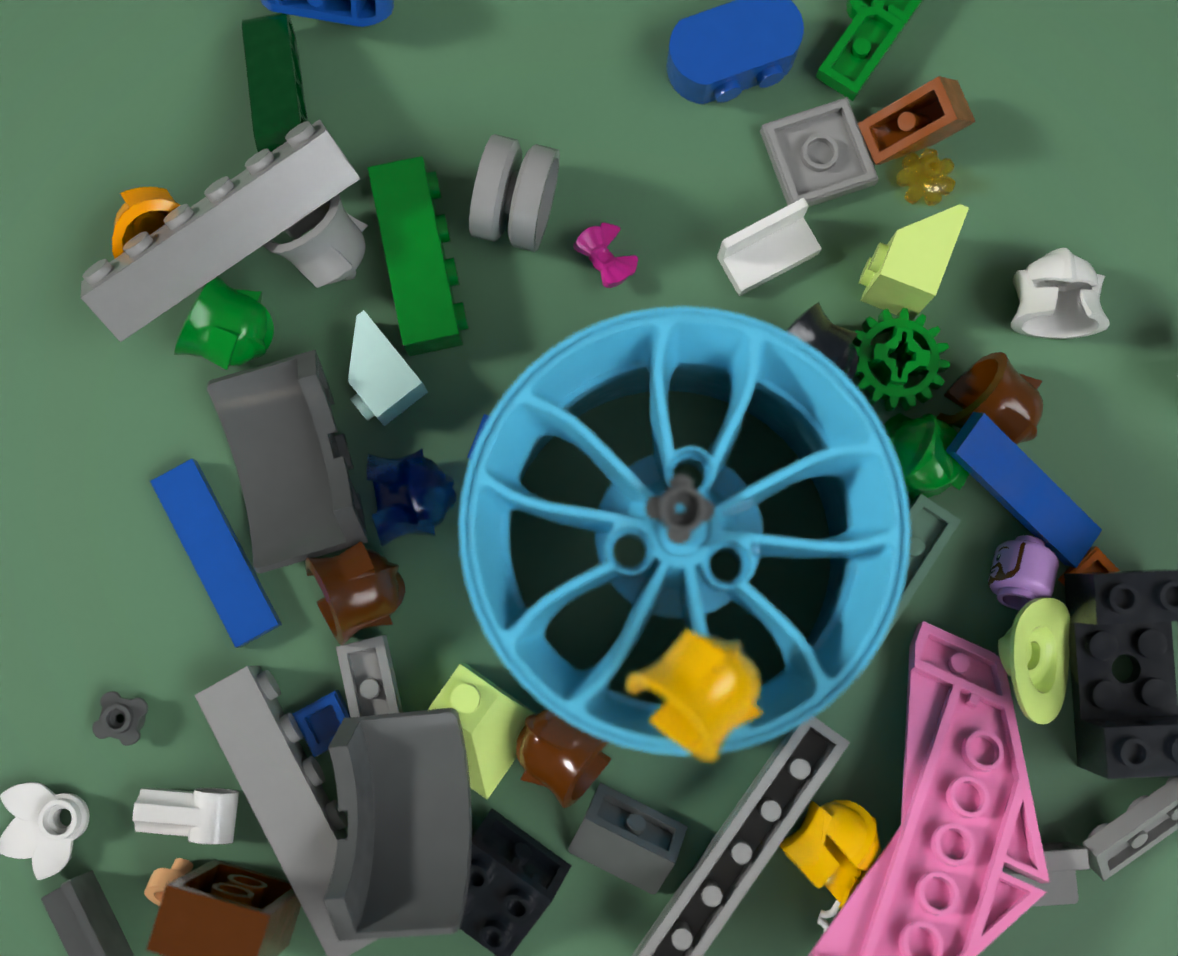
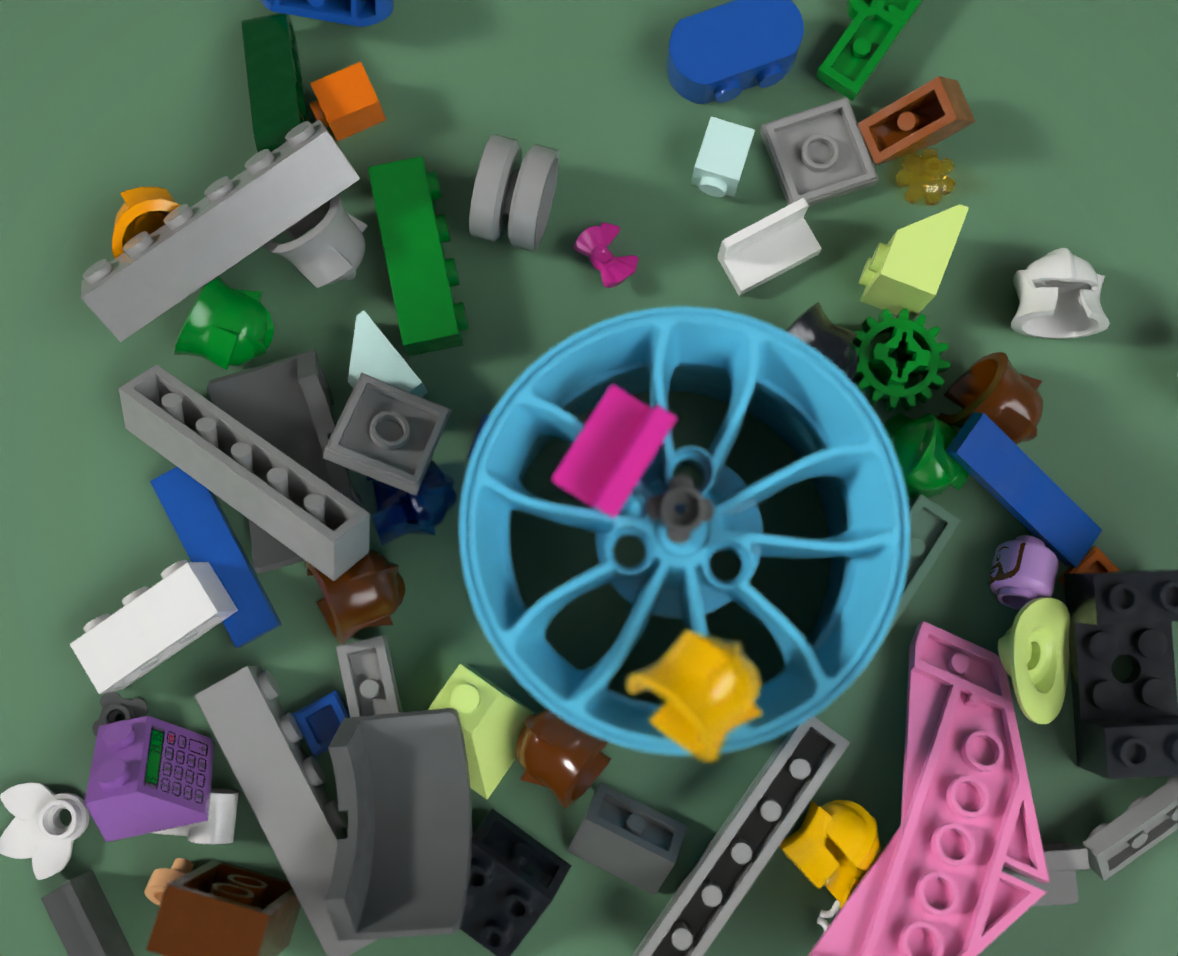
(148, 777): none -> medium lavender slope
(152, 625): none -> white brick
(246, 471): none -> light grey brick
(346, 102): none -> orange brick
(387, 434): none -> light grey tile
(613, 451): none -> dark pink panel
(722, 157): none -> light aqua brick

